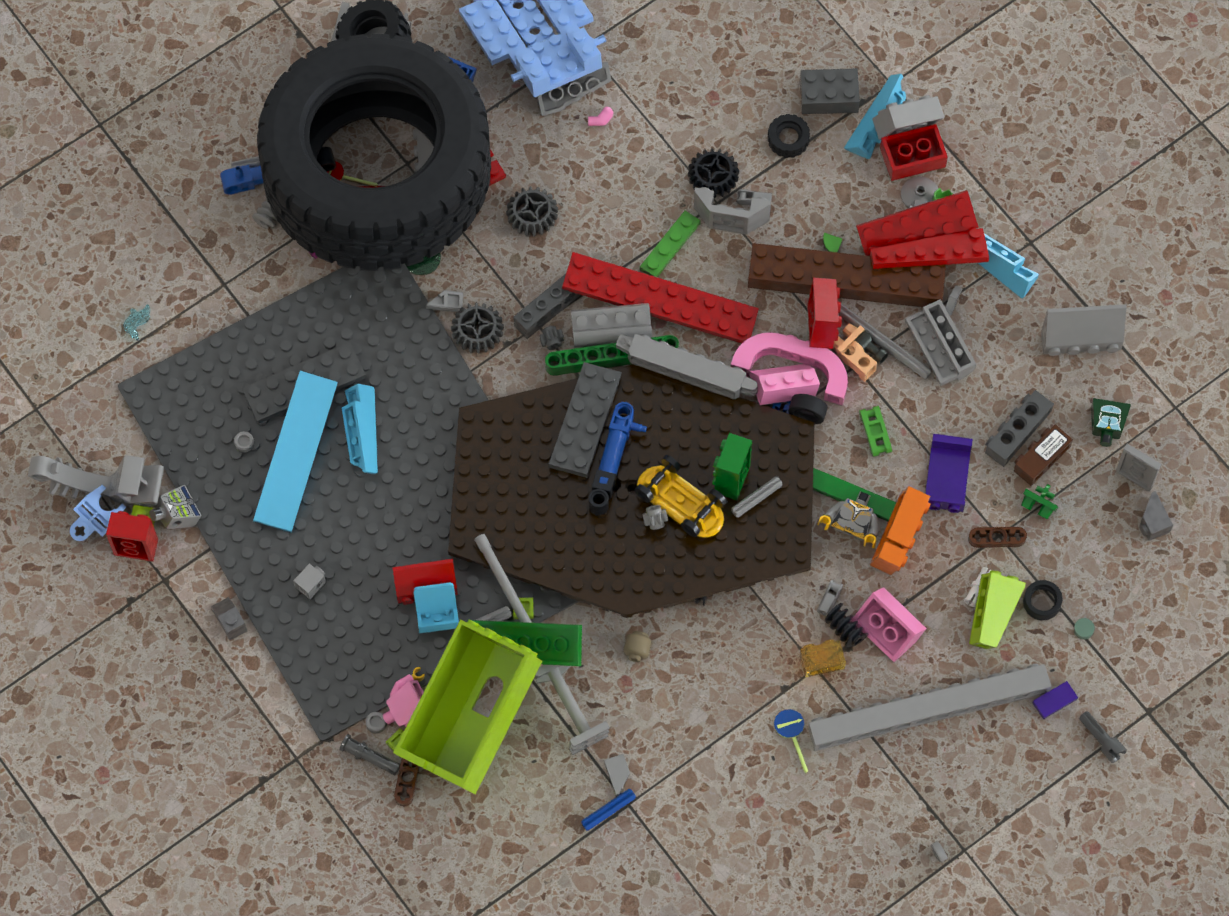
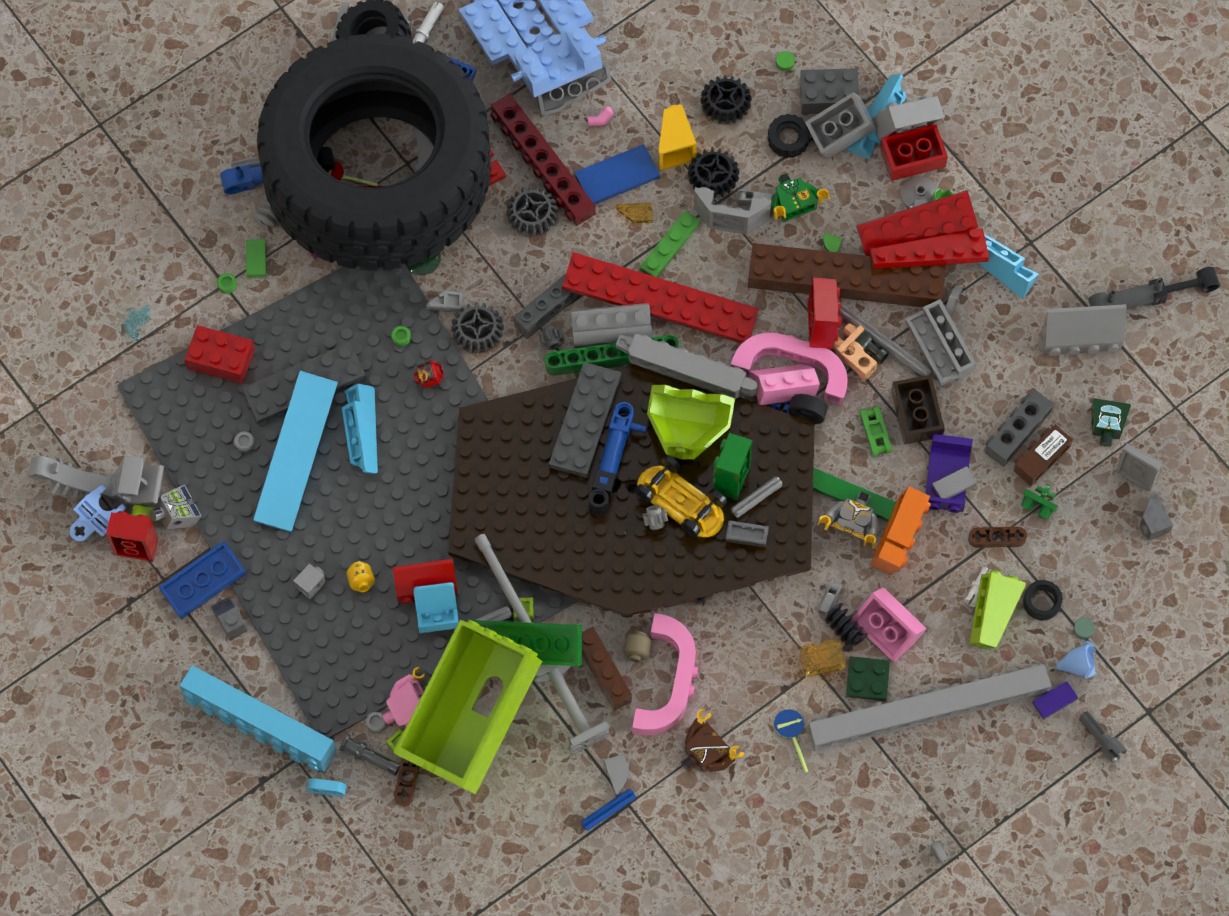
(202, 579): none -> blue tile
(219, 354): none -> red brick
(226, 283): none -> bright green tile
(256, 258): none -> bright green tile
(257, 719): none -> medium azure brick
(326, 787): none -> medium azure beam
(360, 576): none -> yellow head
(401, 335): none -> bright green tile
(423, 31): none -> white pin
(429, 374): none -> head
(509, 107): none -> dark red brick
(604, 670): none -> reddish brown brick
(617, 174): none -> blue tile
(636, 212): none -> clear yellow tile
(661, 720): none -> bright pink arch
(676, 139): none -> yellow slope
(688, 419): none -> lime panel
(707, 748): none -> reddish brown torso
(725, 109): none -> black gear
(747, 534): none -> flat silver plate
(785, 61): none -> bright green tile
(795, 198): none -> green torso
(841, 125): none -> light grey brick
(867, 678): none -> dark green plate
(917, 409): none -> dark brown brick
(954, 483): none -> light grey tile
(1079, 661): none -> light blue hat
(1155, 291): none -> piece

